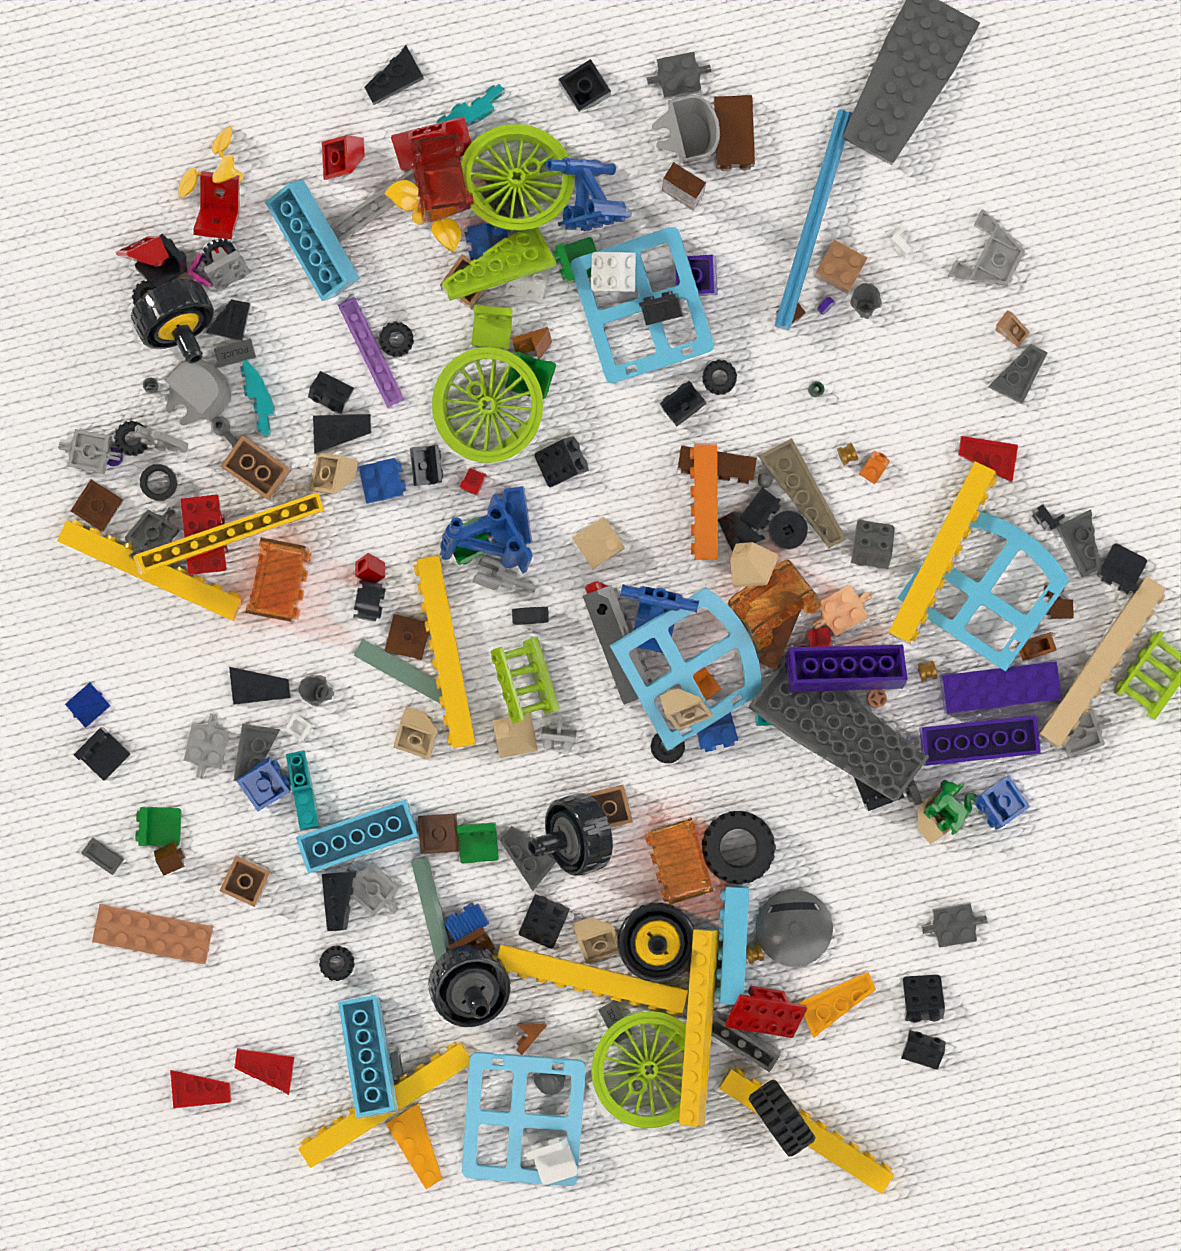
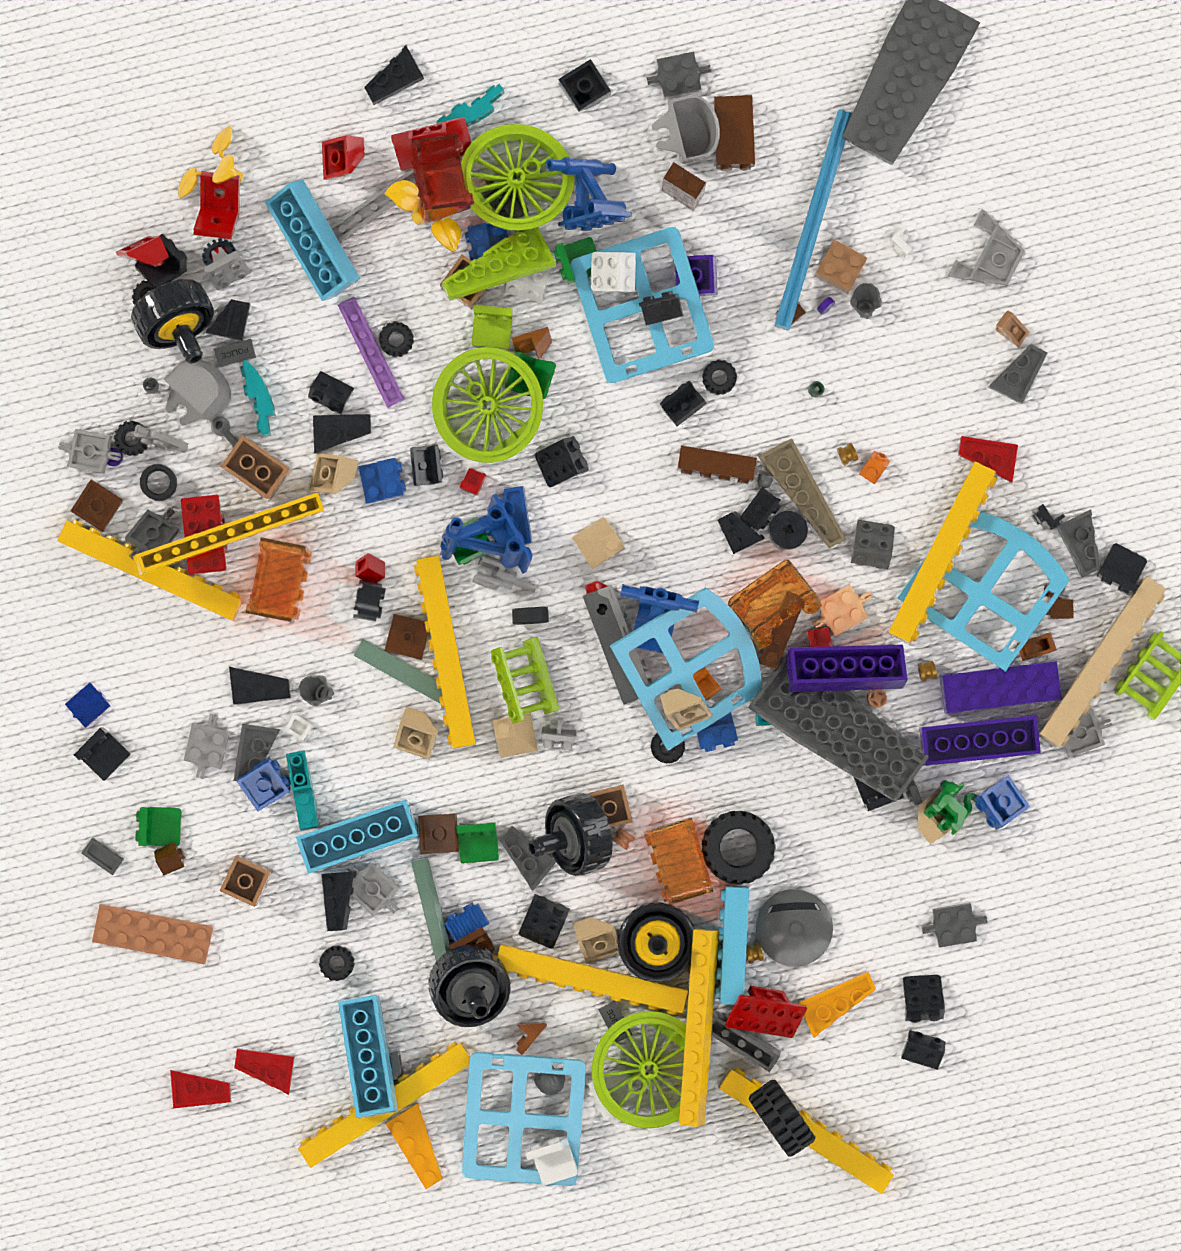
(197, 277): dark pink bracket -> none
(623, 838): none -> nougat wheel
(705, 501): orange brick -> none
(751, 565): tan slope -> none

